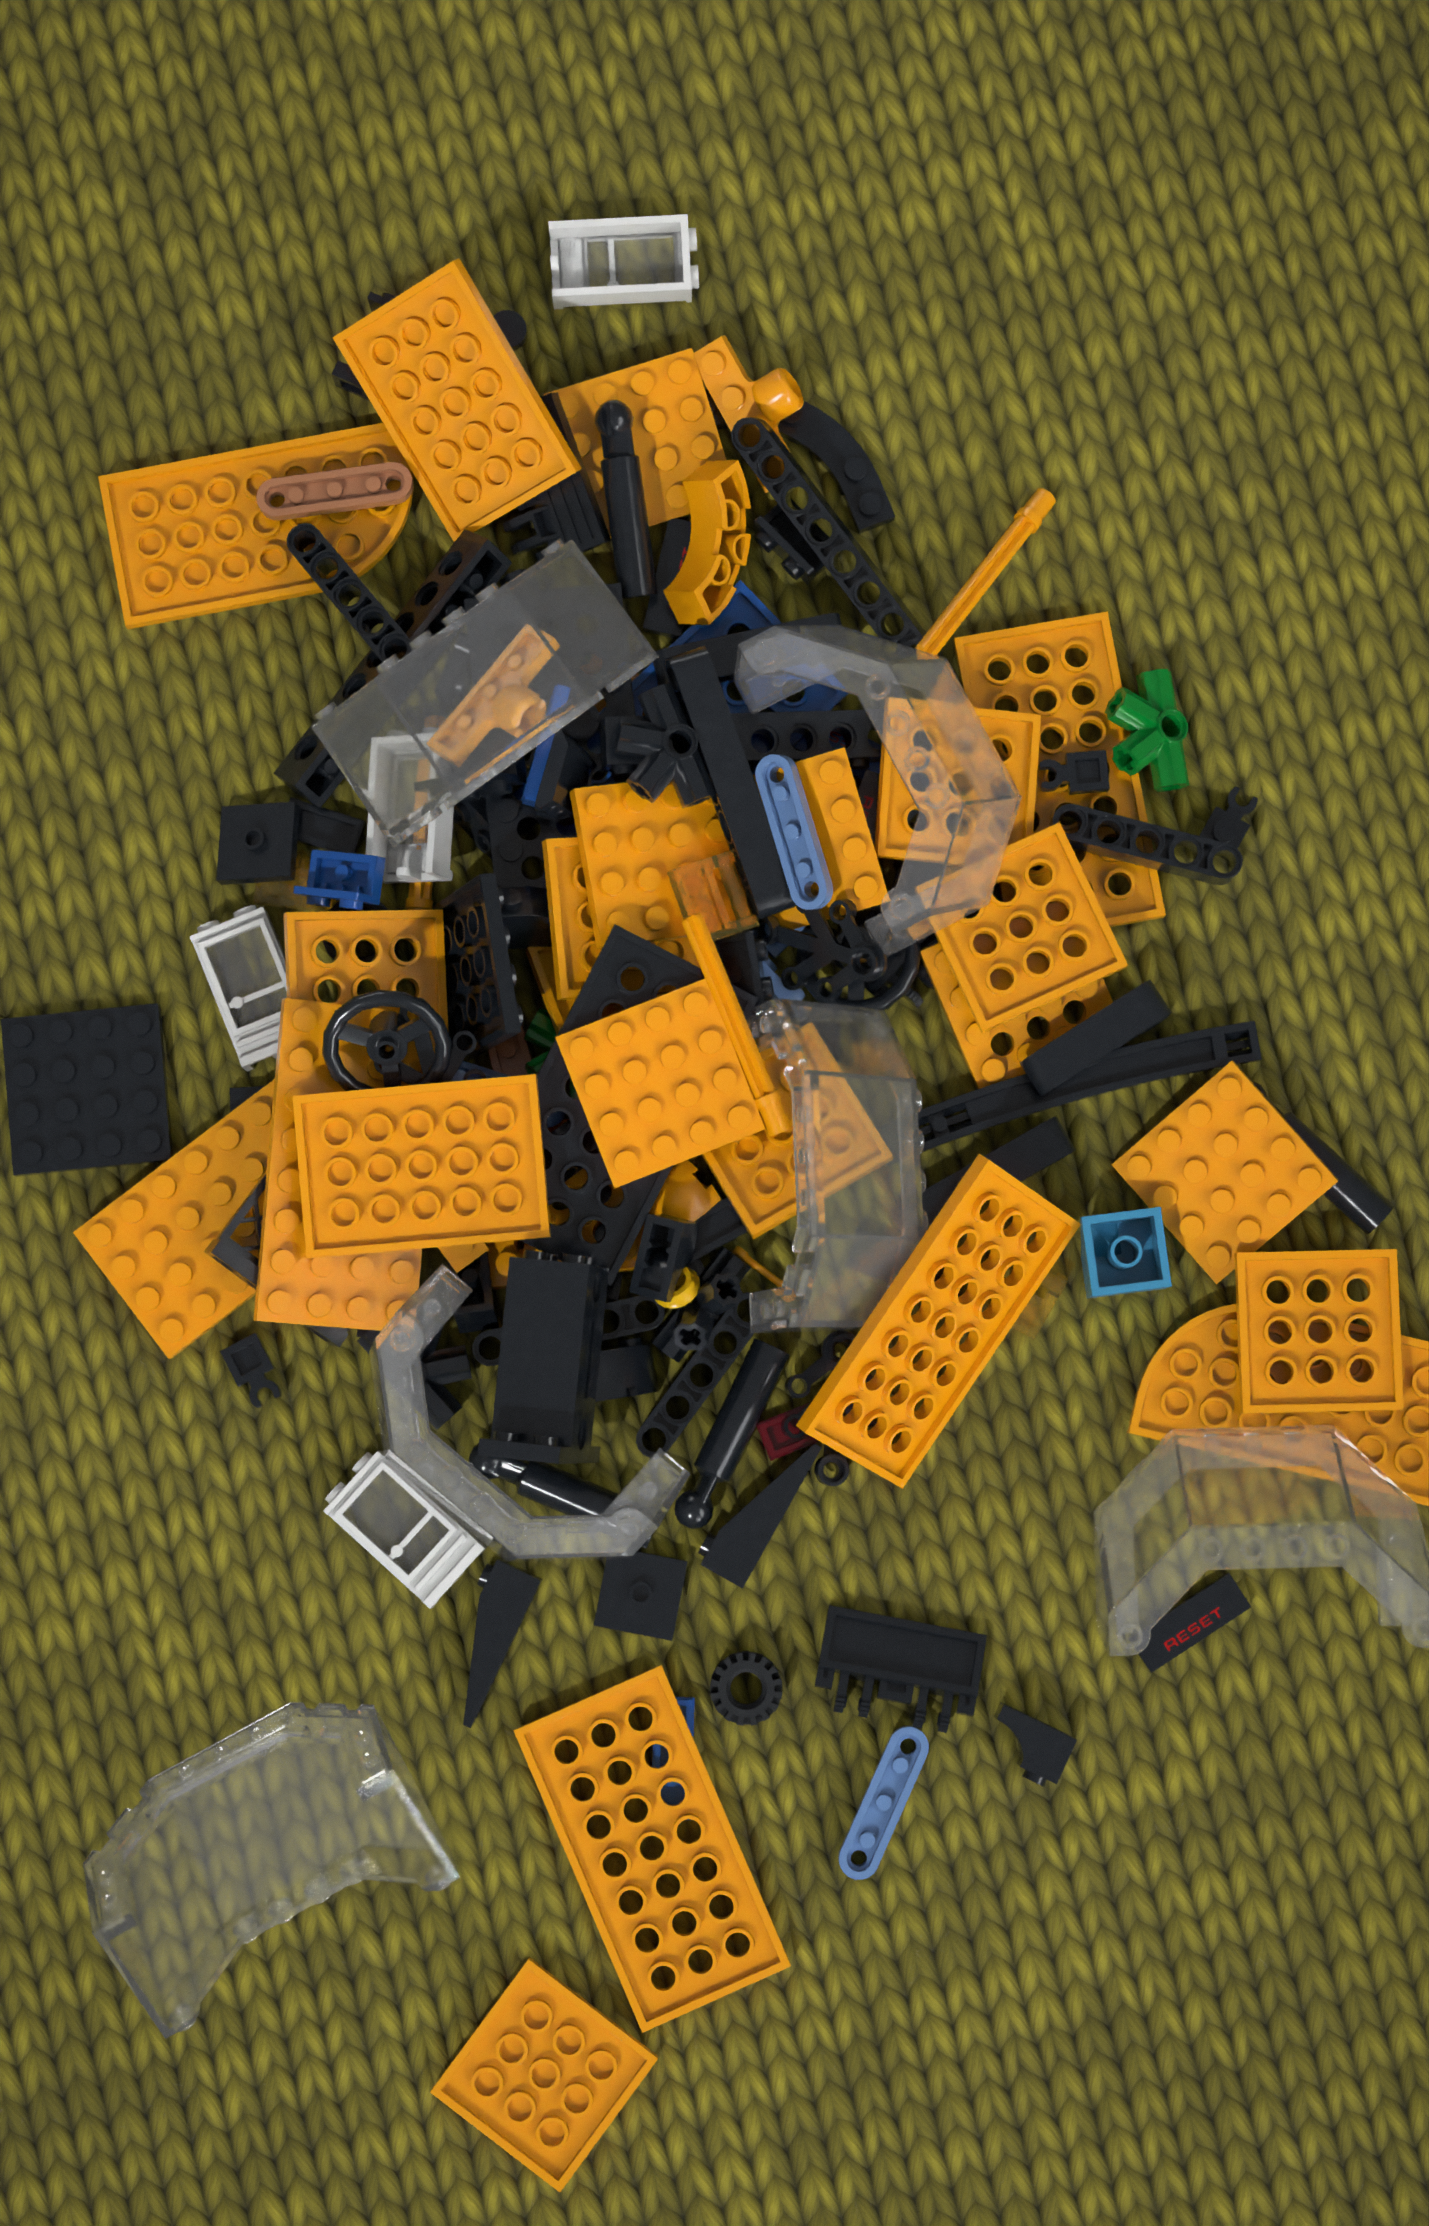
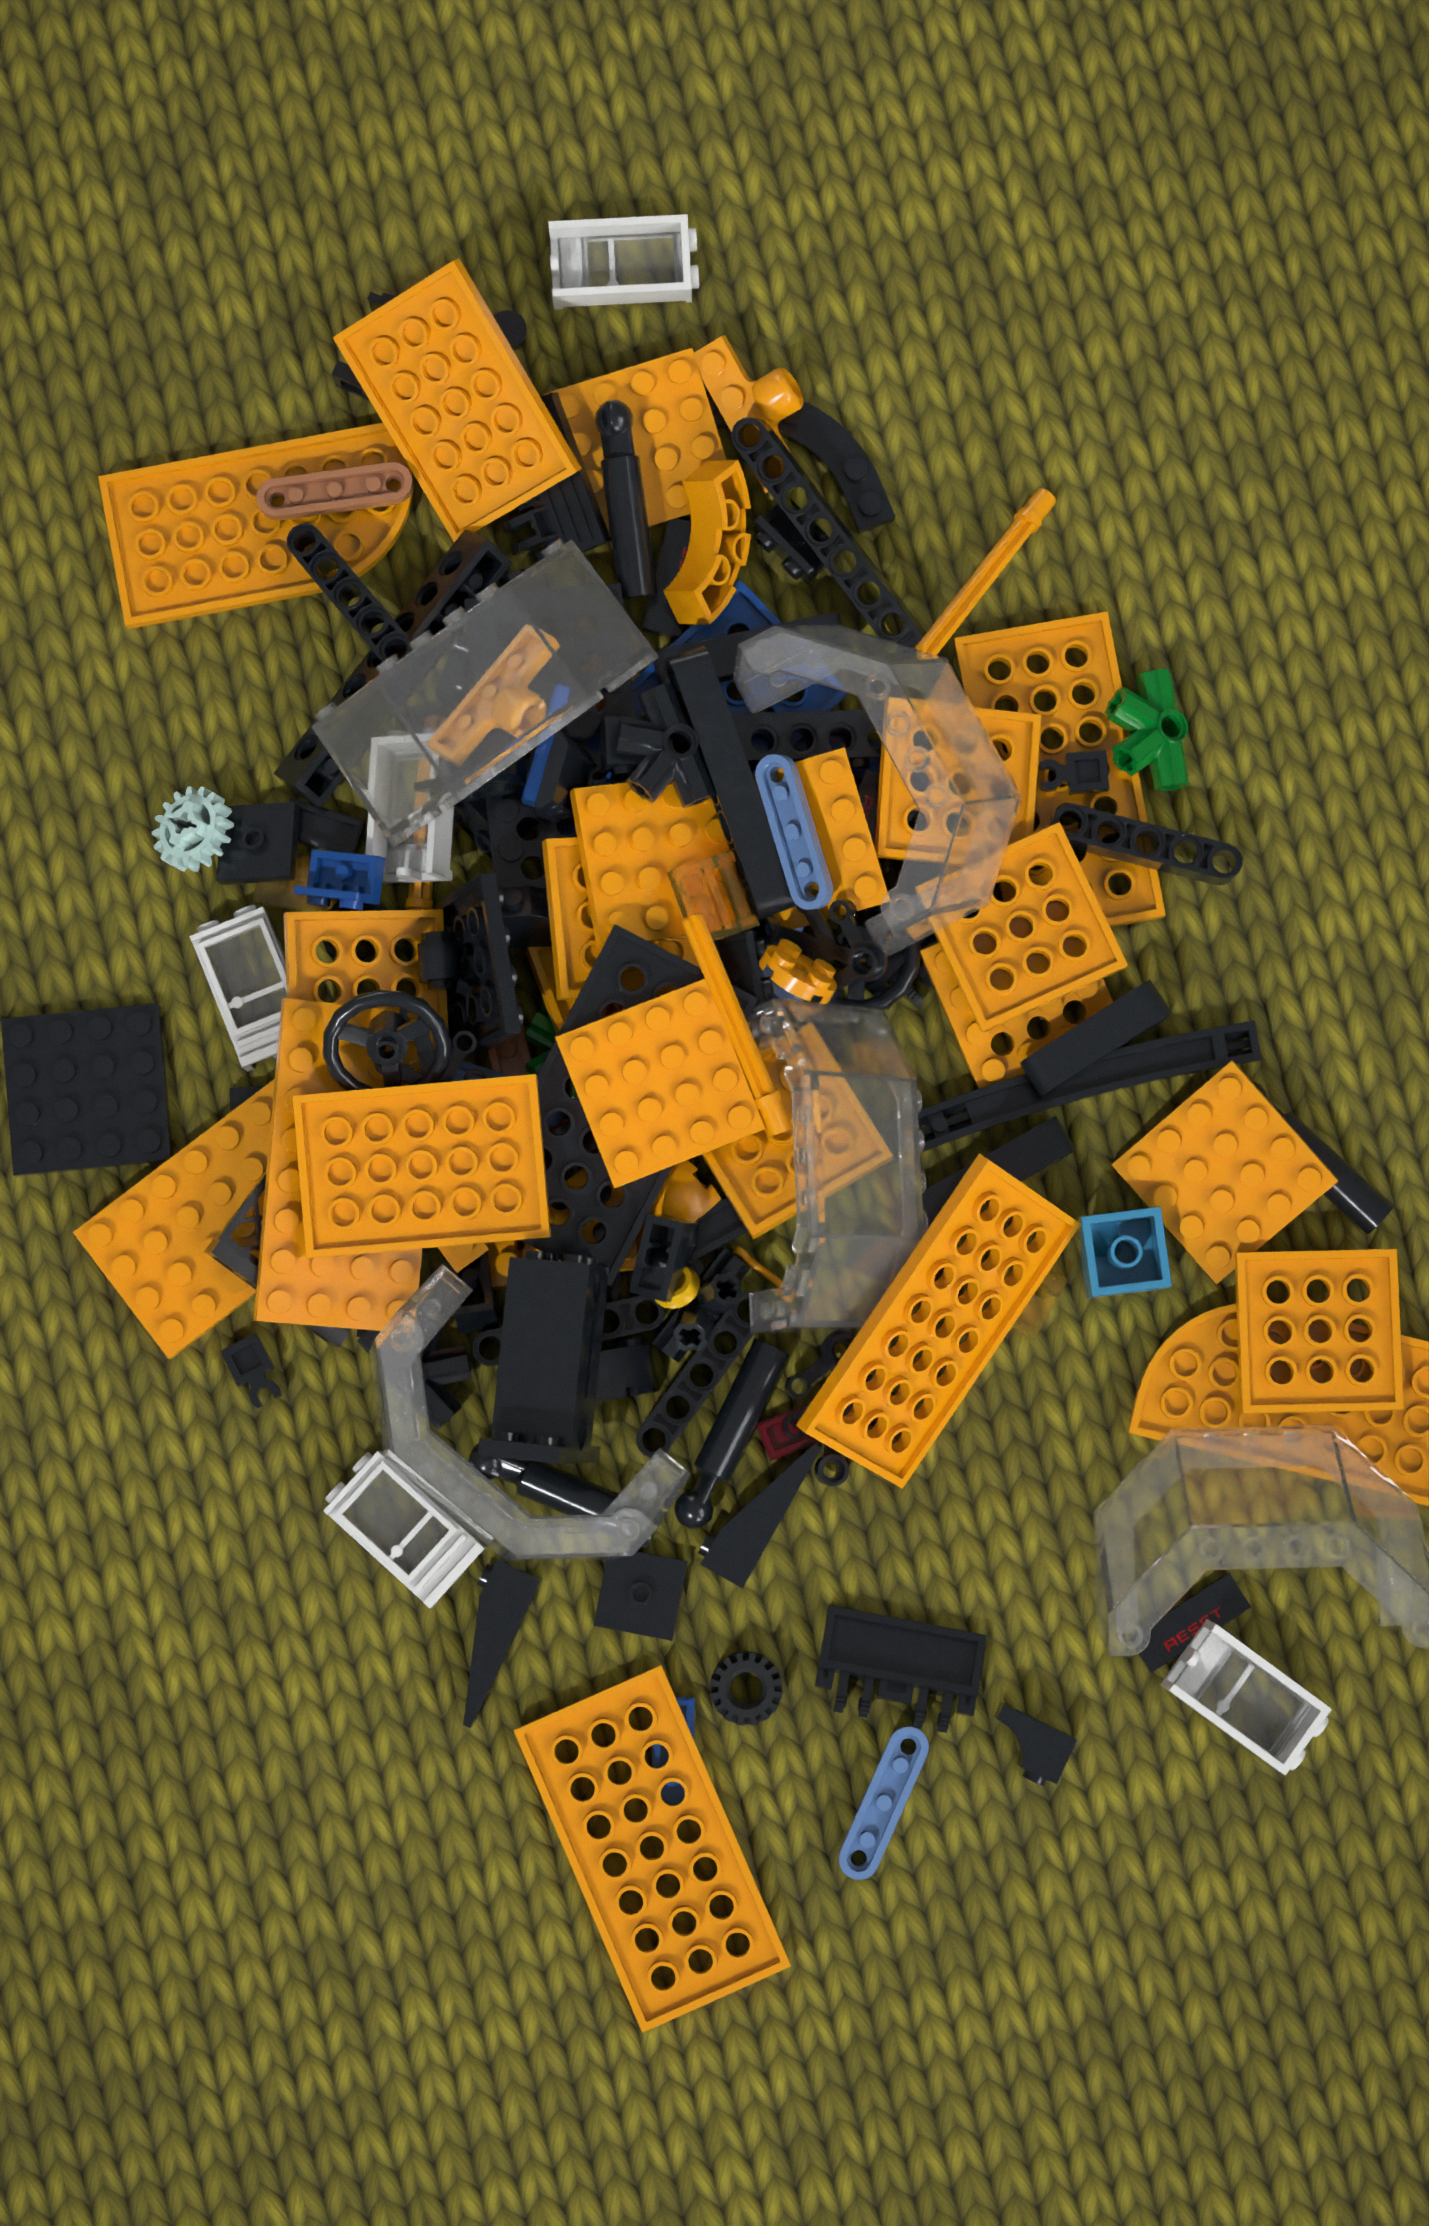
(192, 829): none -> light aqua gear
(250, 1842): clear windscreen -> none
(438, 960): none -> black brick
(544, 2074): light orange plate -> none
(798, 972): none -> light orange plate
(1227, 825): black plate -> none
(1247, 1697): none -> clear door

